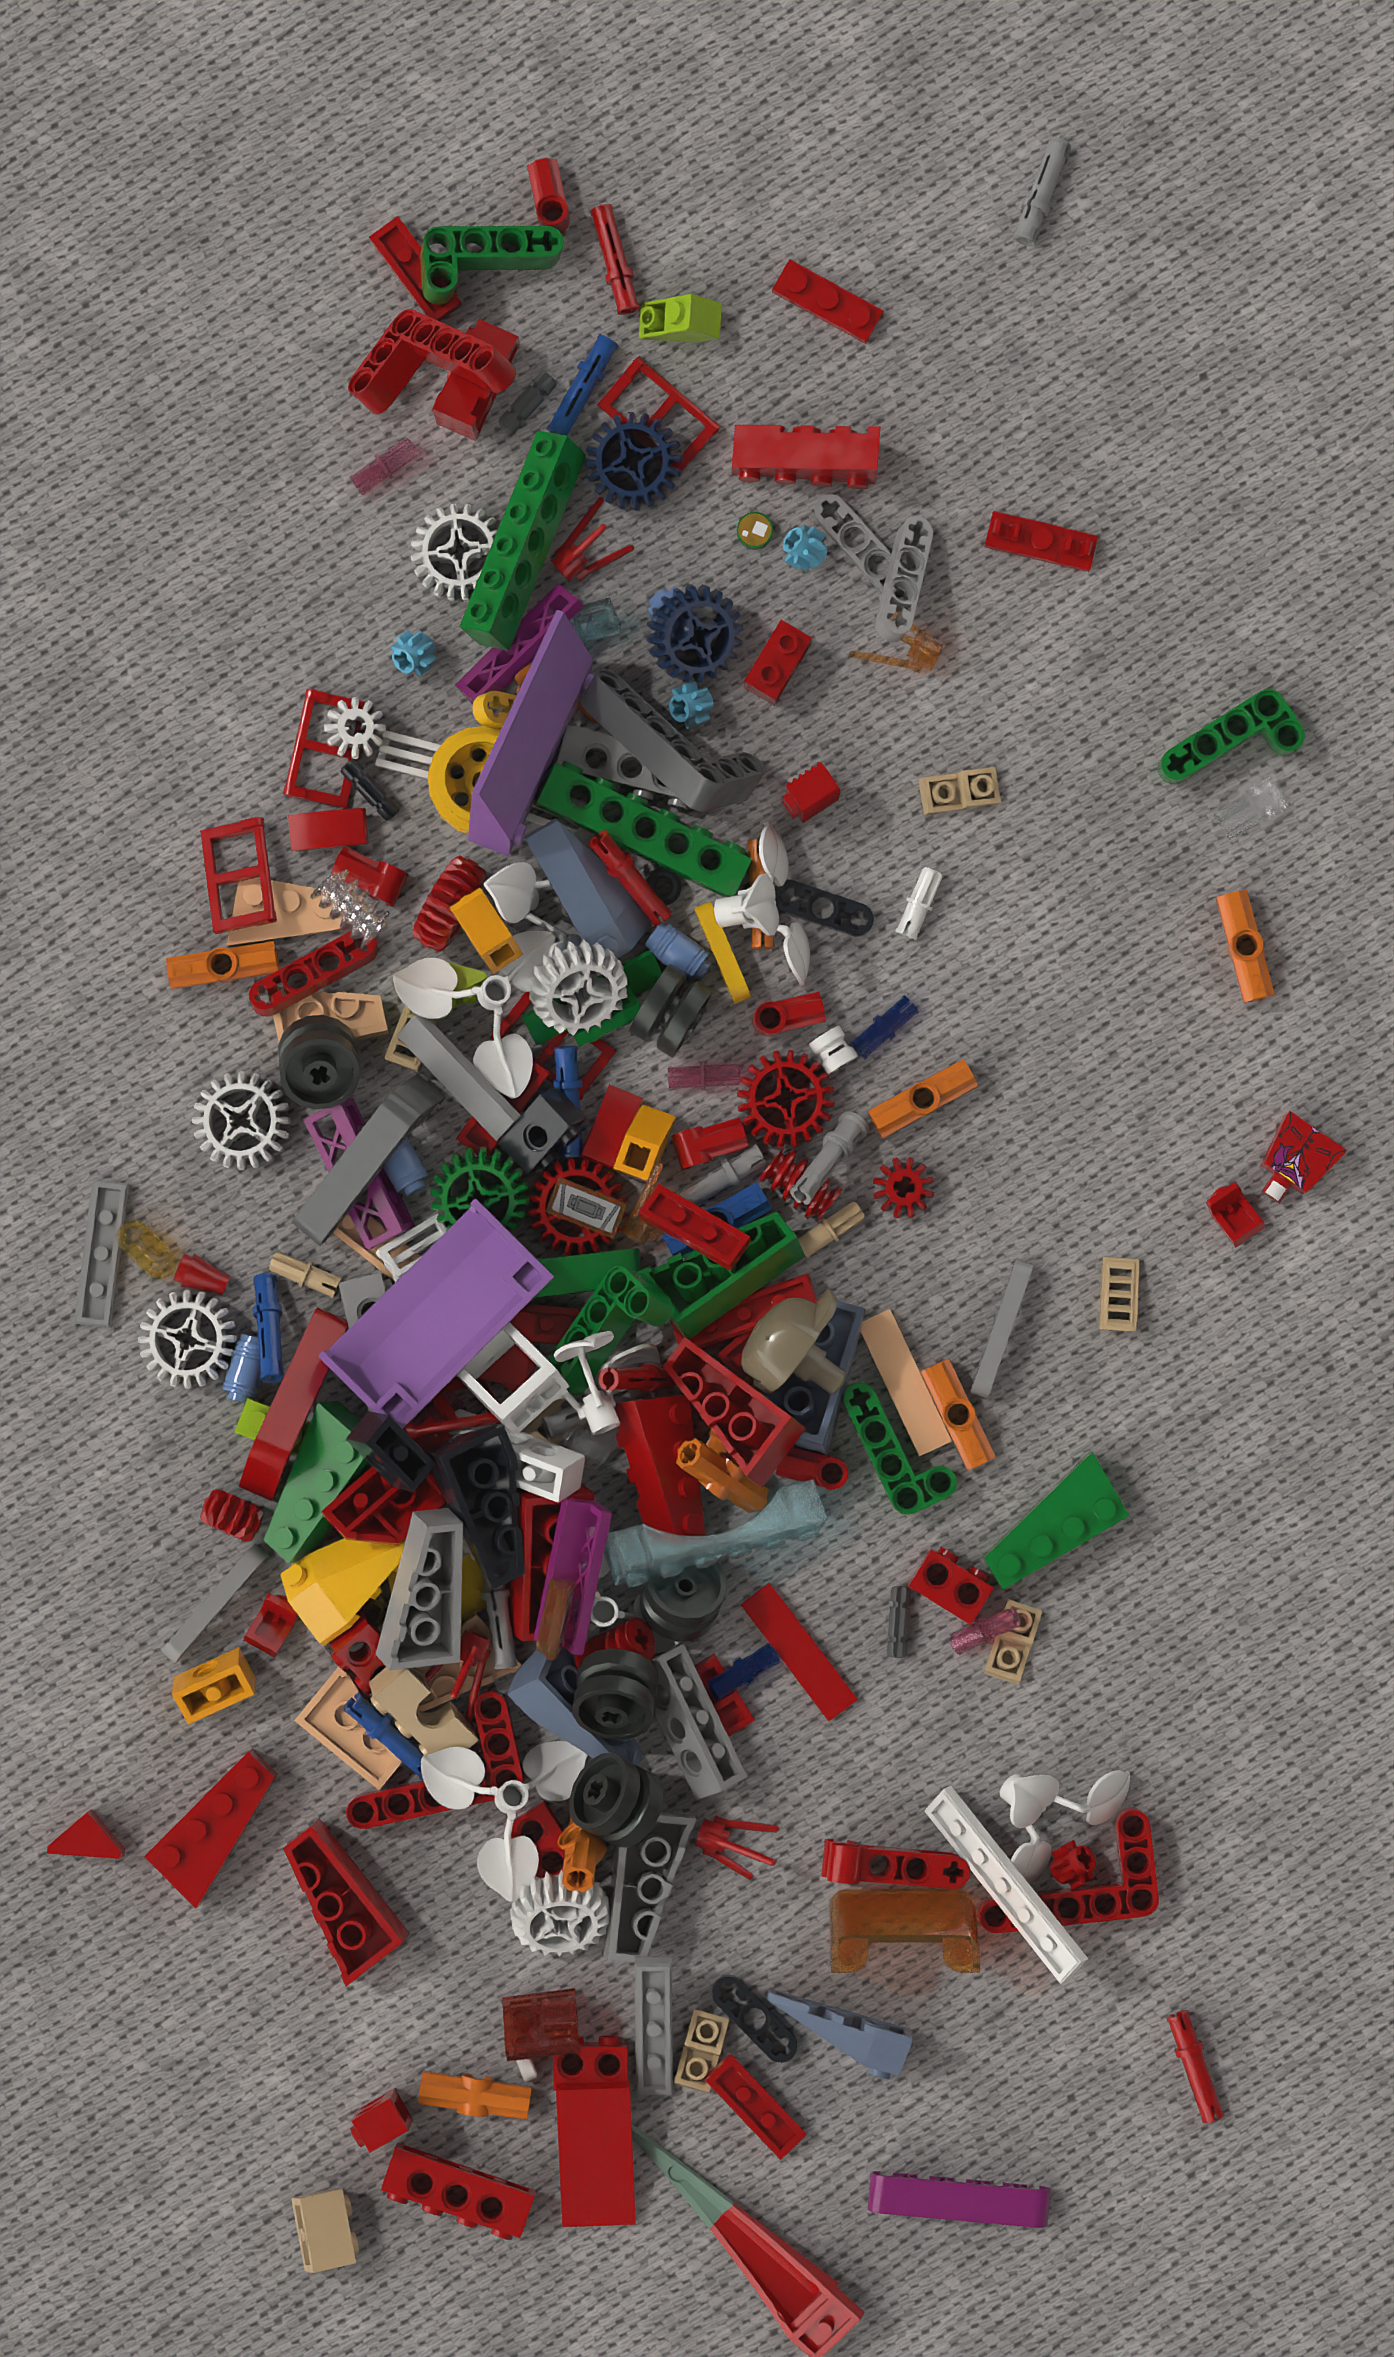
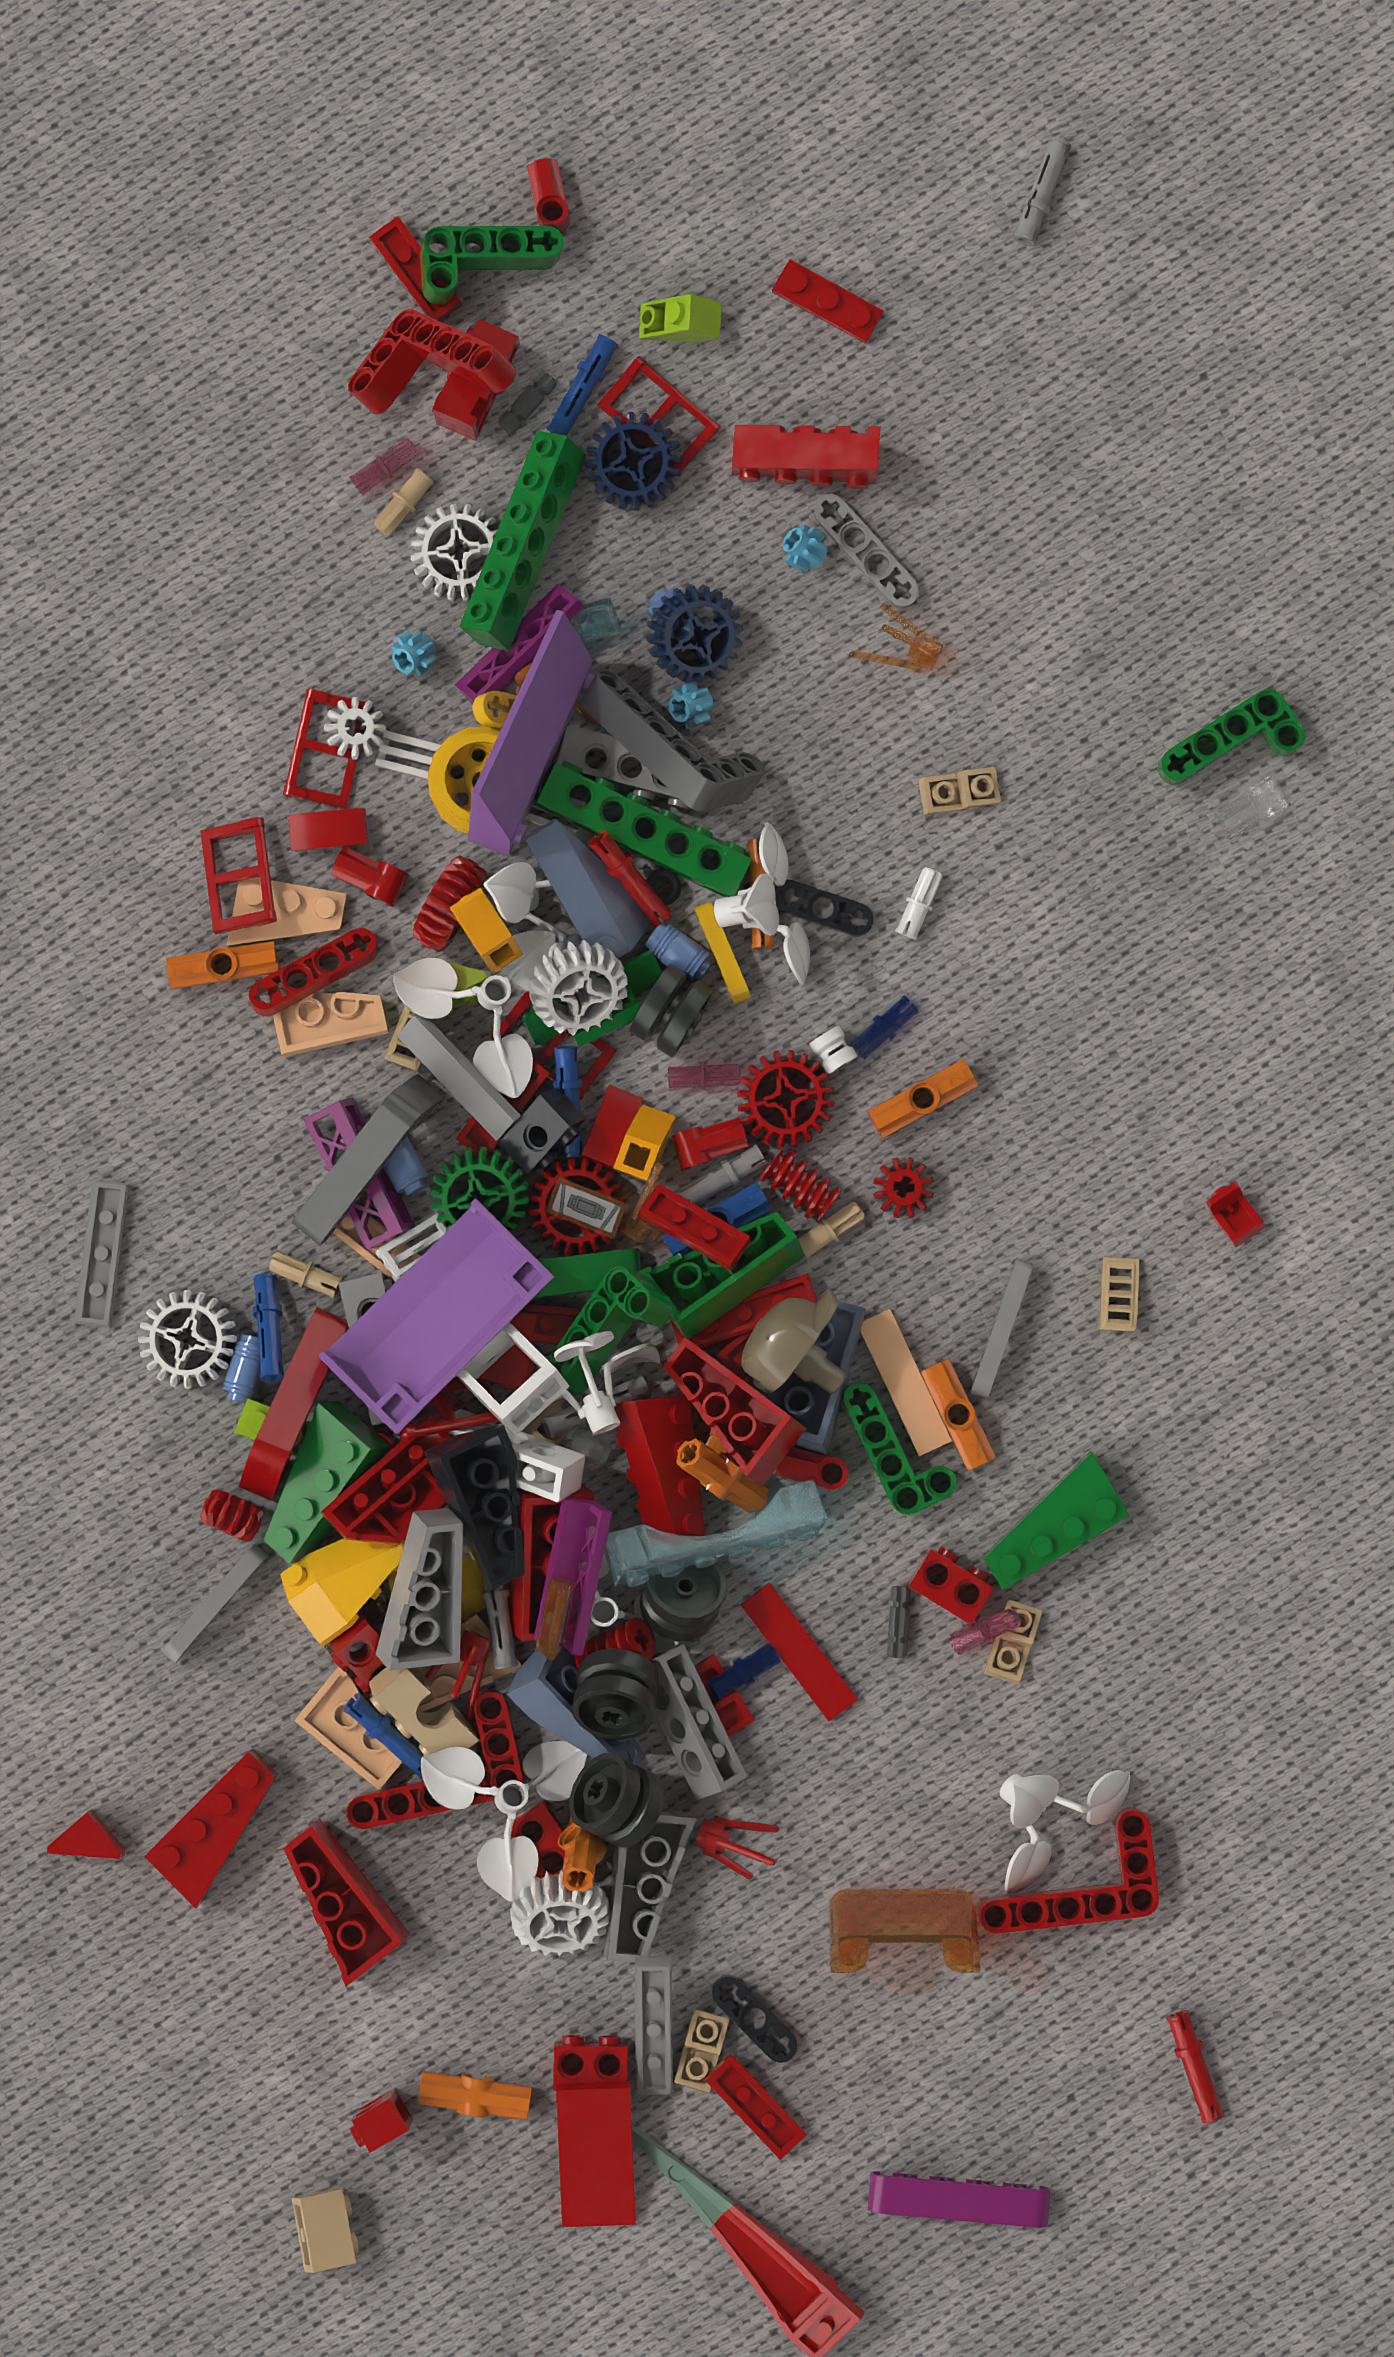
(152, 1243): clear yellow beam -> none
(200, 1275): red cone -> none
(213, 1685): light orange brick -> none
(252, 1107): white gear -> none
(271, 1625): red bracket -> none
(318, 1062): pearl dark grey wheel -> none
(351, 906): clear piece -> none
(370, 789): black axle -> none
(391, 1451): black brick -> none
(403, 502): none -> tan axle
(445, 2173): red brick -> none
(527, 2069): white tile -> none
(541, 2024): clear red plate -> none
(570, 559): red plant -> none
(619, 274): red pin -> none
(647, 1378): red pin -> none
(754, 530): tile -> none
(777, 662): red brick -> none
(792, 1014): red piece -> none
(810, 793): red brick -> none
(836, 1148): light grey pin -> none
(851, 1864): red piece -> none
(863, 2038): sand blue wedge -> none
(903, 578): light grey beam -> none
(1006, 1885): white tile -> none
(1041, 541): red plate -> none
(1073, 1864): red gear -> none
(1252, 969): orange piece -> none
(1298, 1157): red torso -> none

